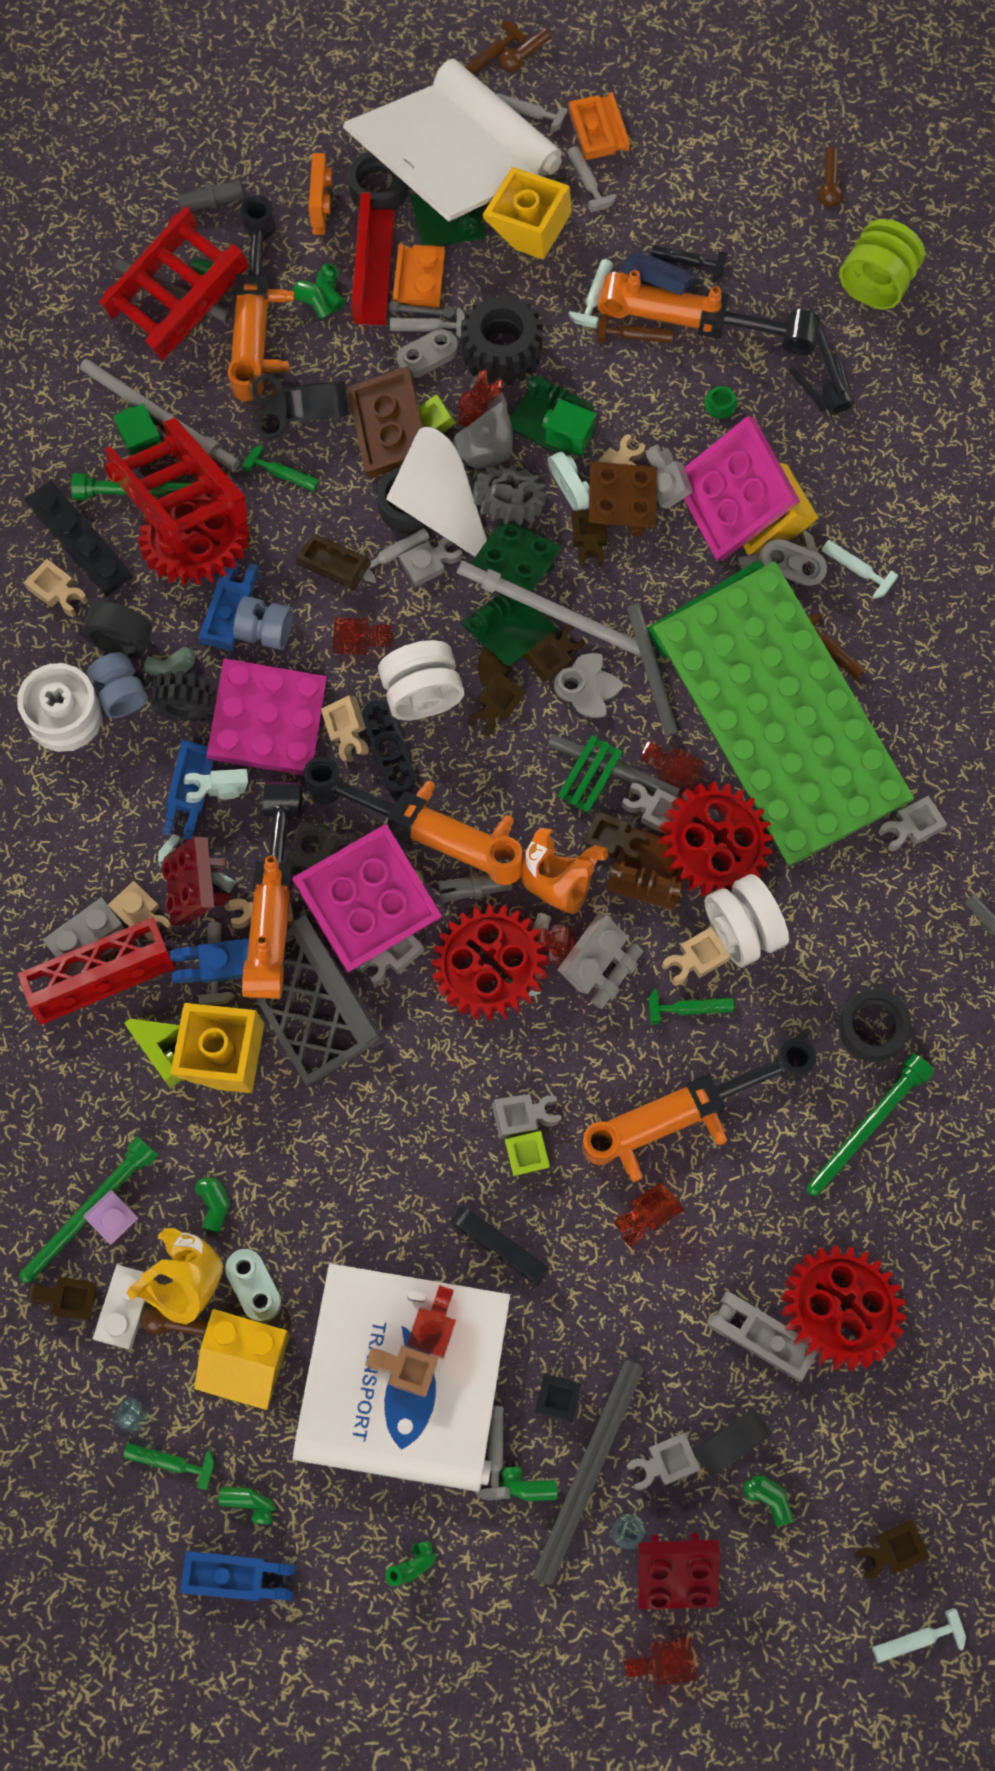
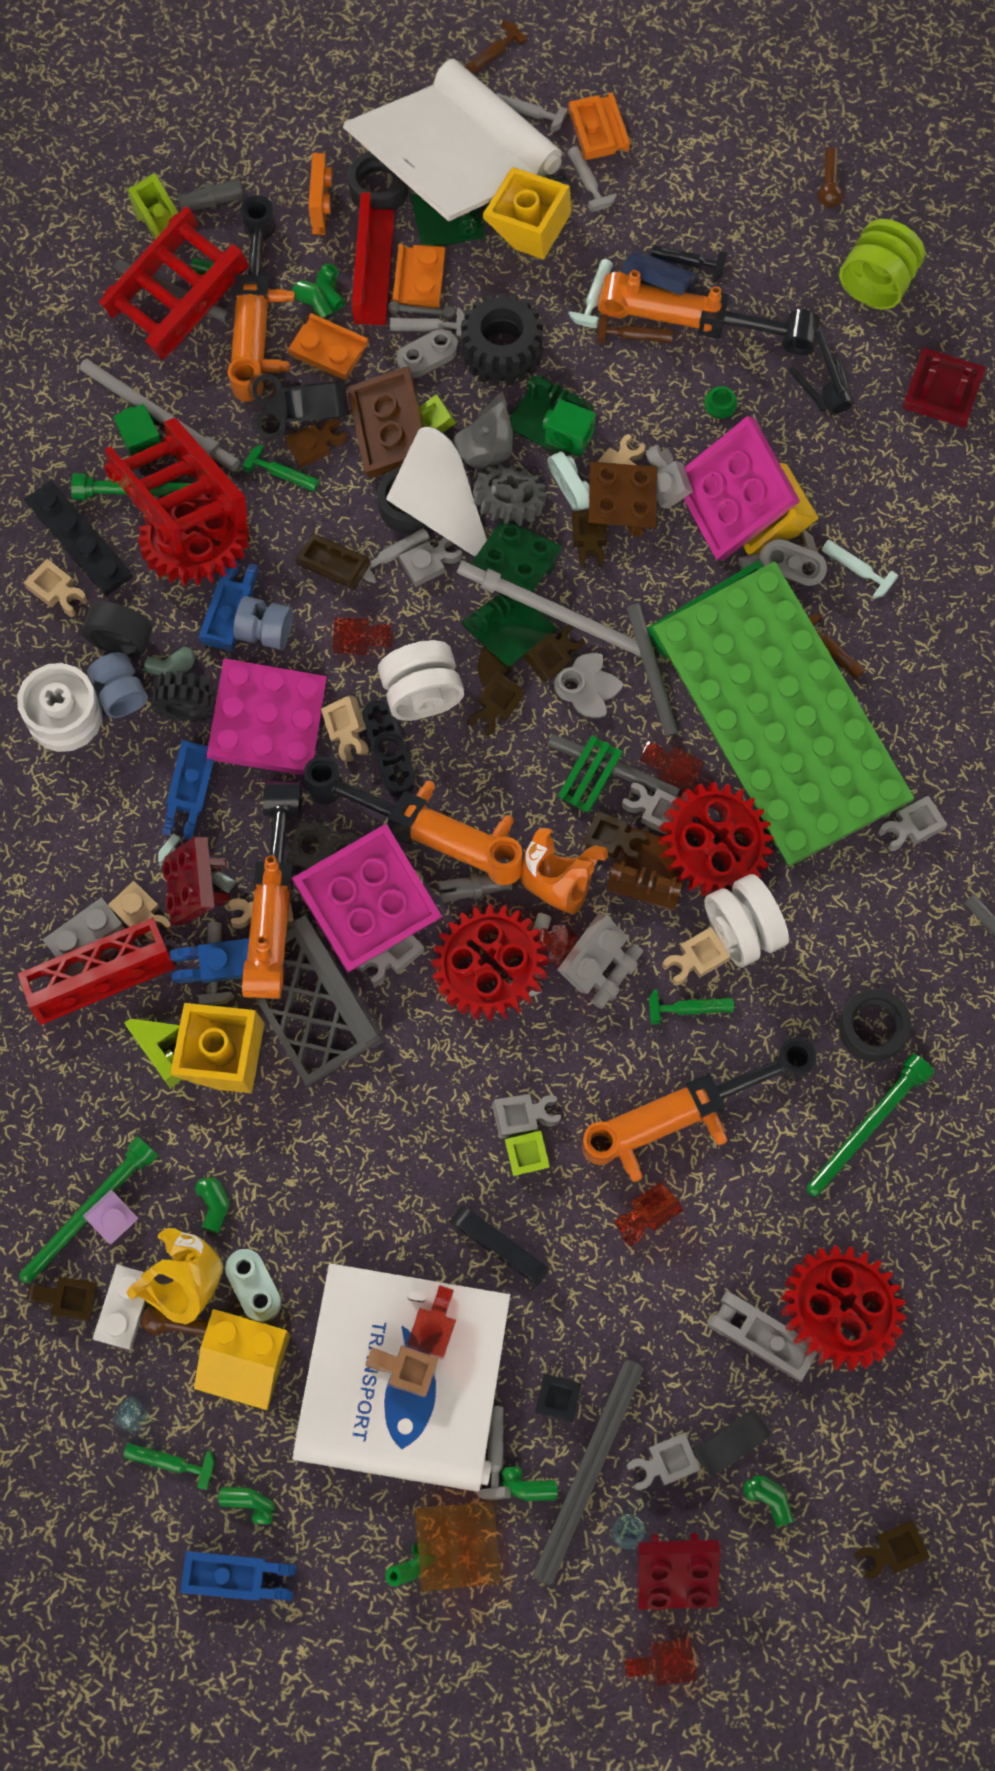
(152, 204): none -> lime slope
(222, 783): light aqua plate -> none
(312, 445): none -> reddish brown plate
(328, 346): none -> orange plate
(457, 1546): none -> clear orange slope
(475, 402): clear red plate -> none
(512, 59): reddish brown bar -> none
(921, 1639): light aqua piece -> none
(944, 387): none -> dark red plate

